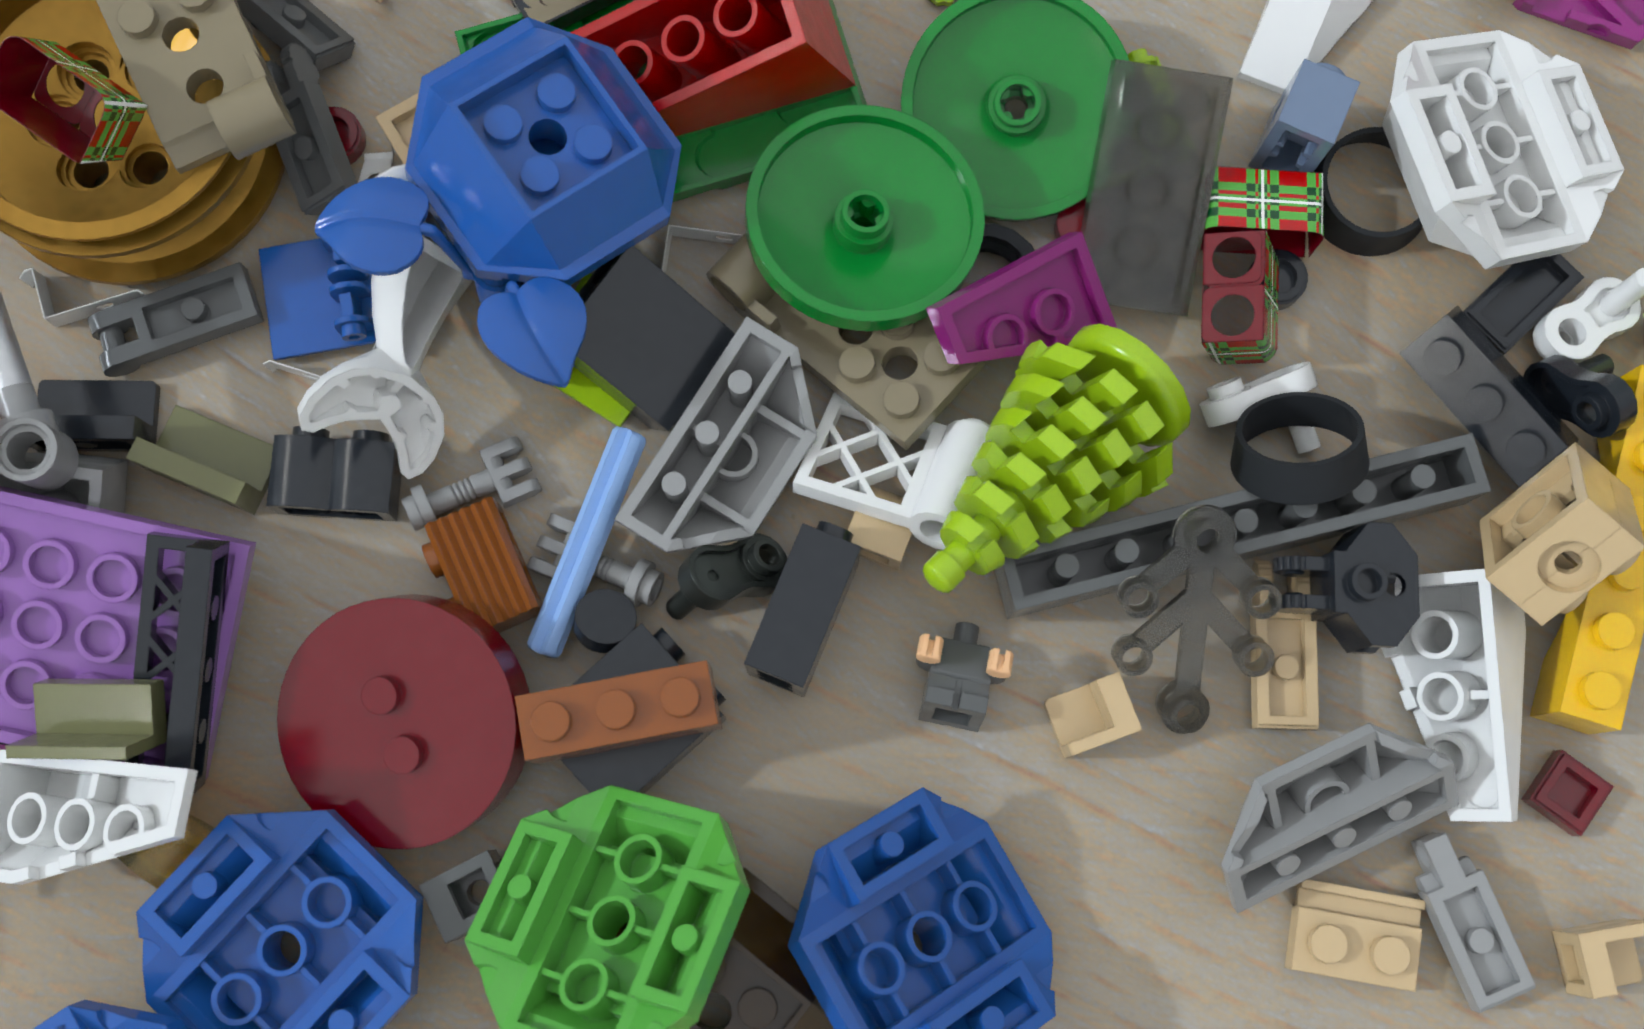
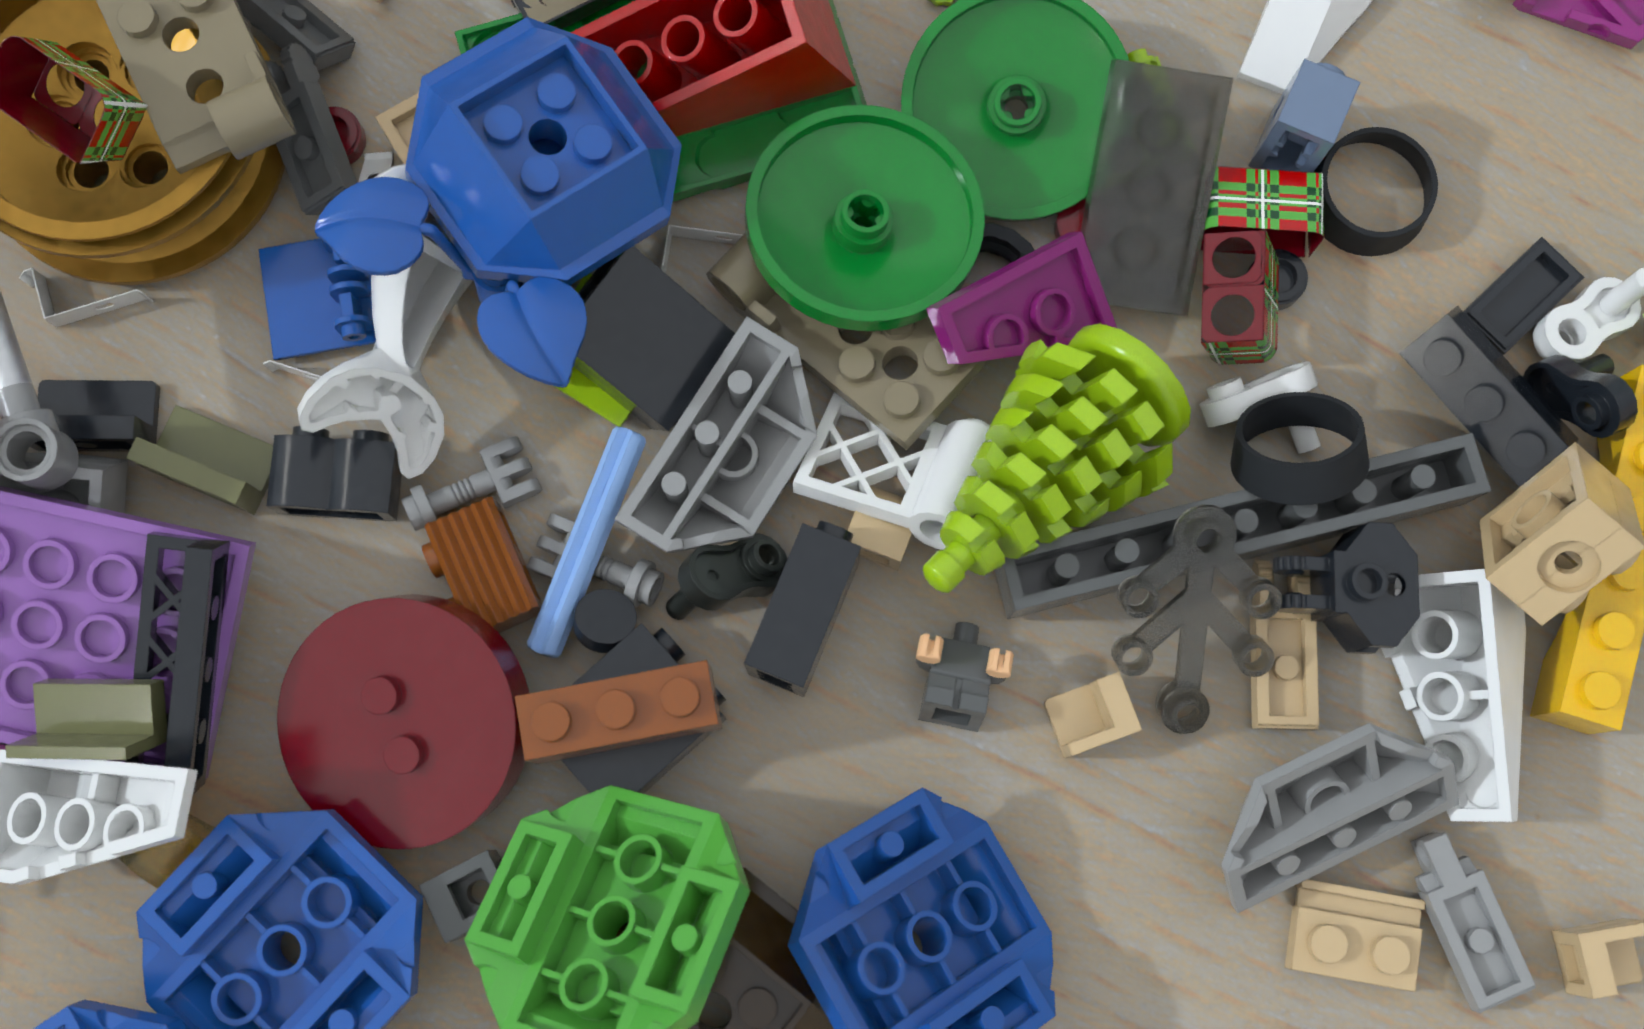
(175, 319): dark grey plate -> none
(1499, 147): white piece -> none
(1567, 793): dark red tile -> none

